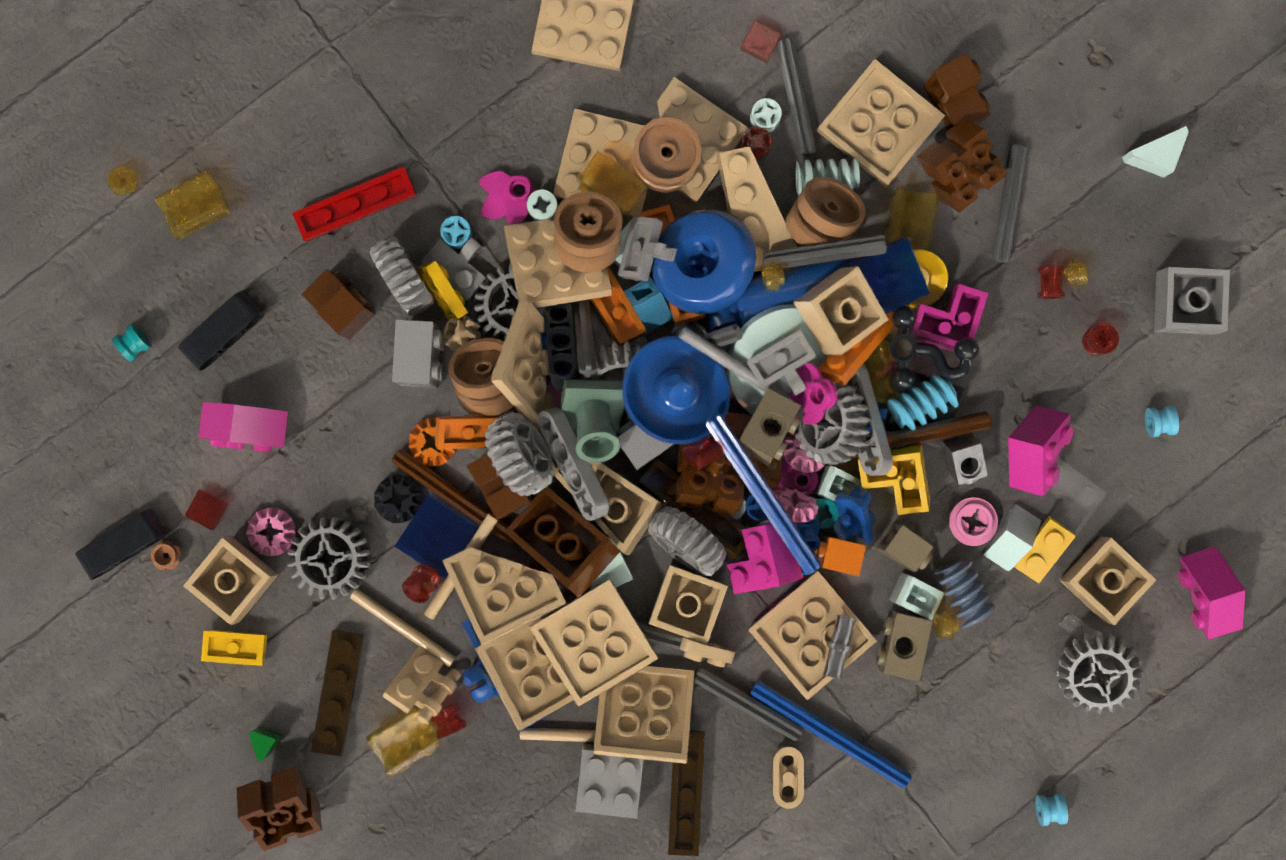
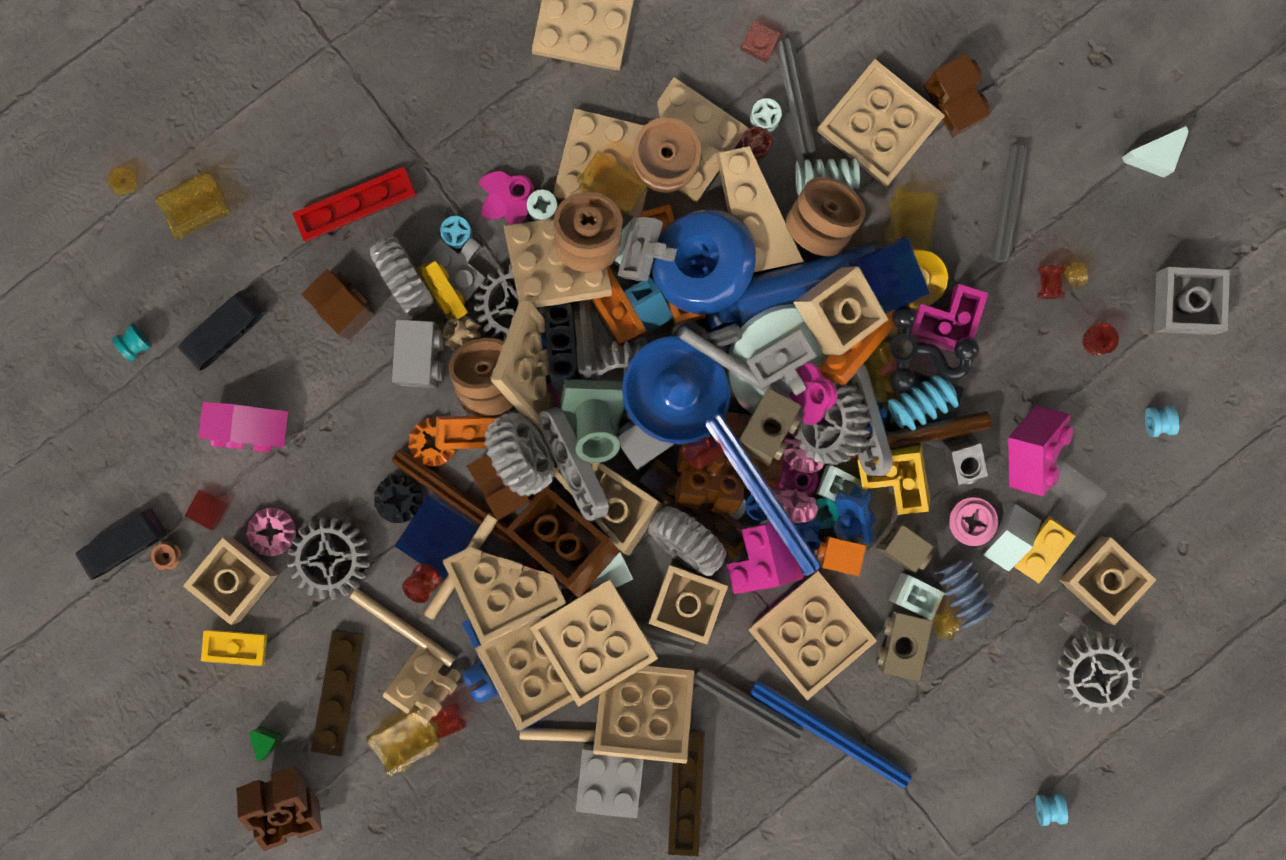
(716, 654): tan plate -> none
(772, 277): clear yellow plate -> none
(788, 775): tan plate -> none
(827, 252): dark grey axle -> none
(839, 646): flat silver pin -> none
(962, 165): reddish brown brick -> none
(1214, 591): dark pink brick -> none

